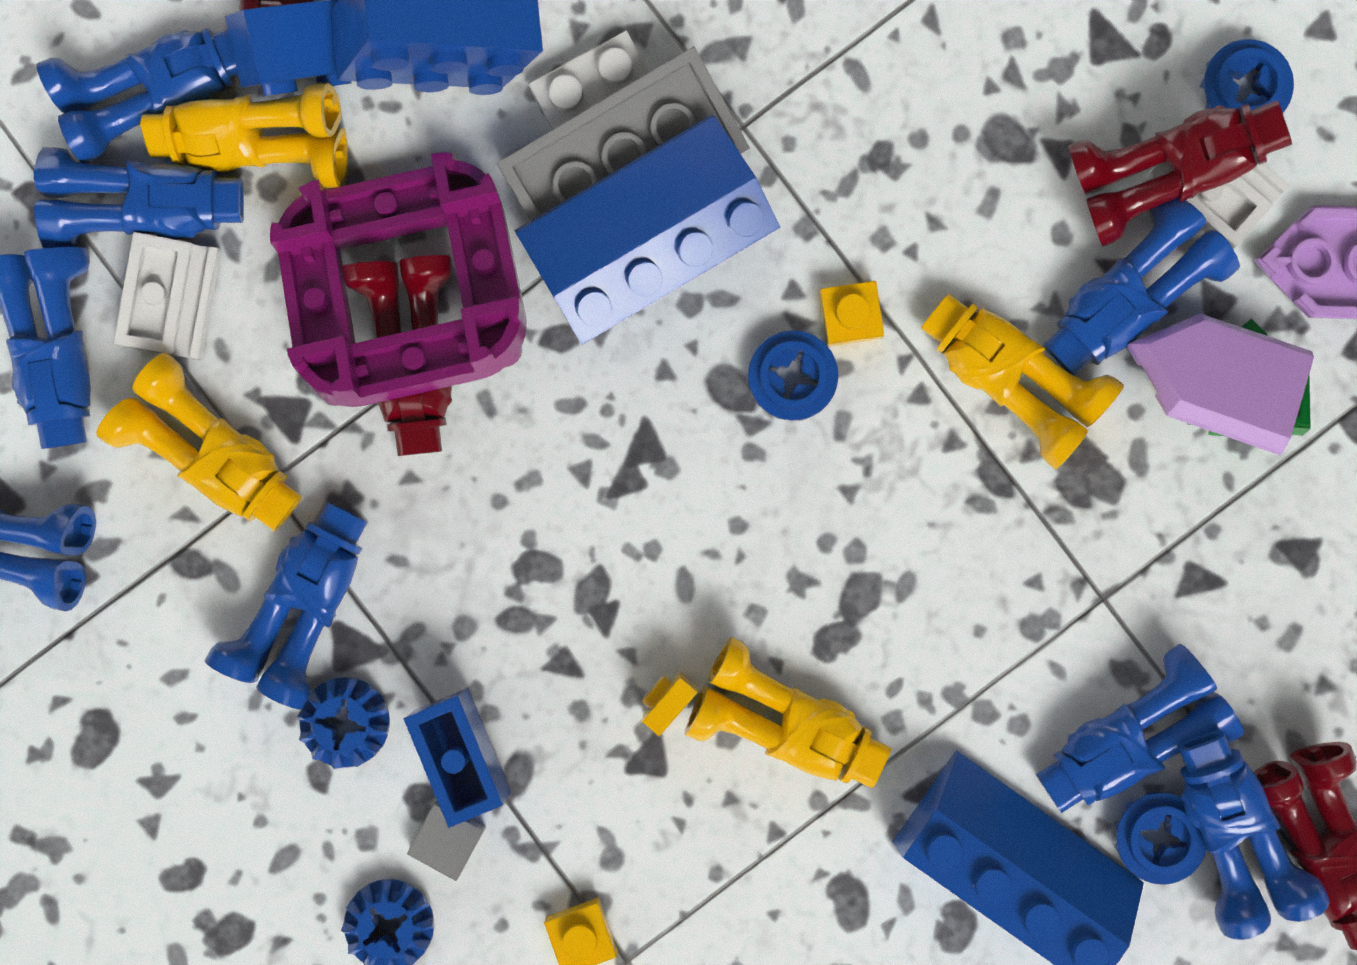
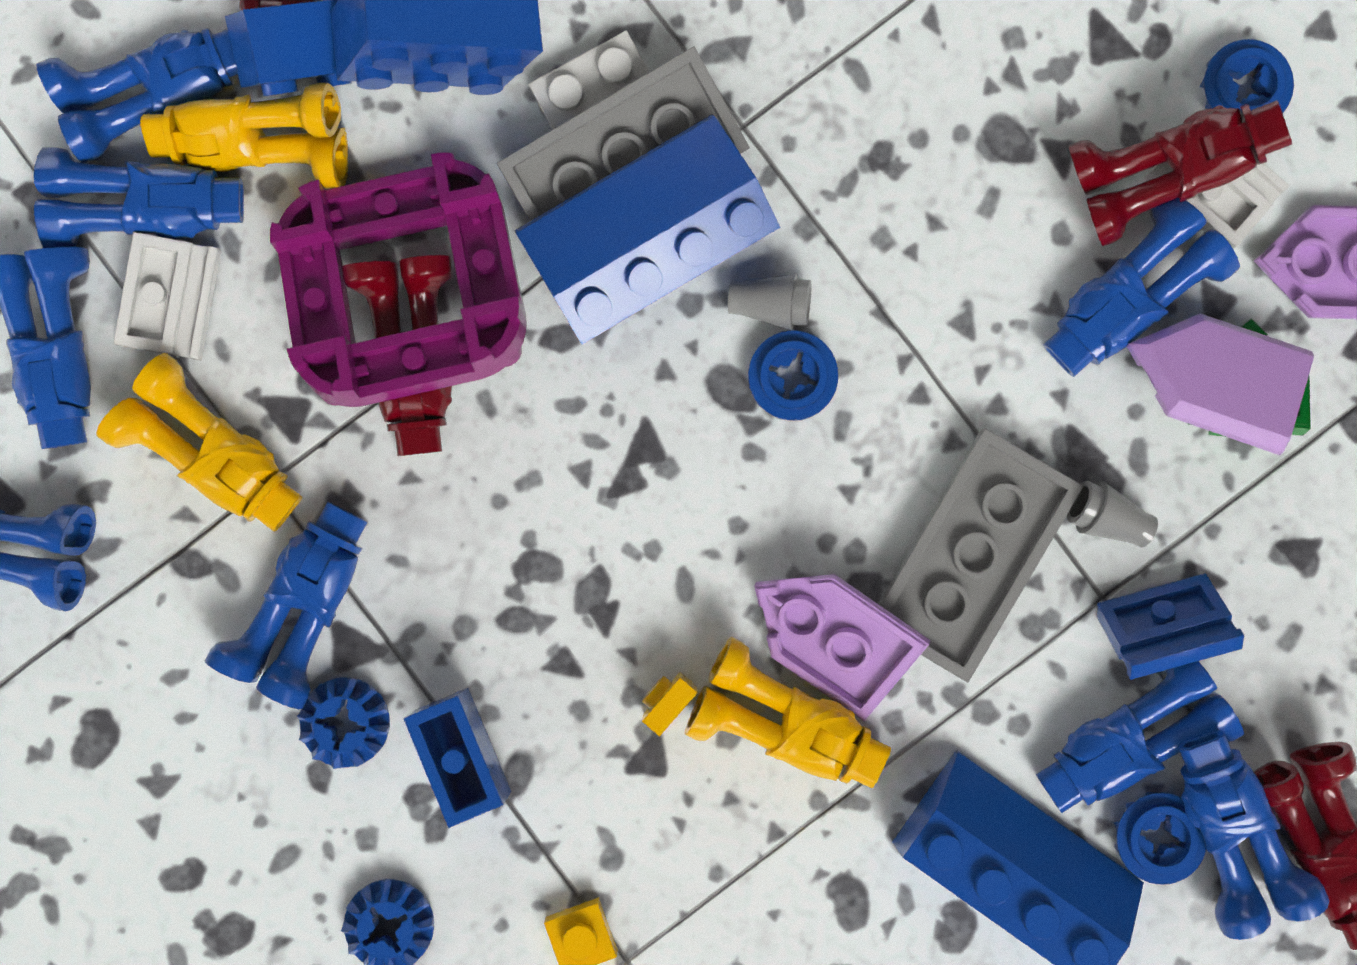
(445, 847): light grey tile -> none
(773, 300): none -> light grey cone
(837, 639): none -> lavender tile
(851, 313): yellow plate -> none
(979, 551): none -> light grey plate
(994, 354): yellow piece -> none
(1110, 515): none -> light grey cone
(1169, 626): none -> blue plate

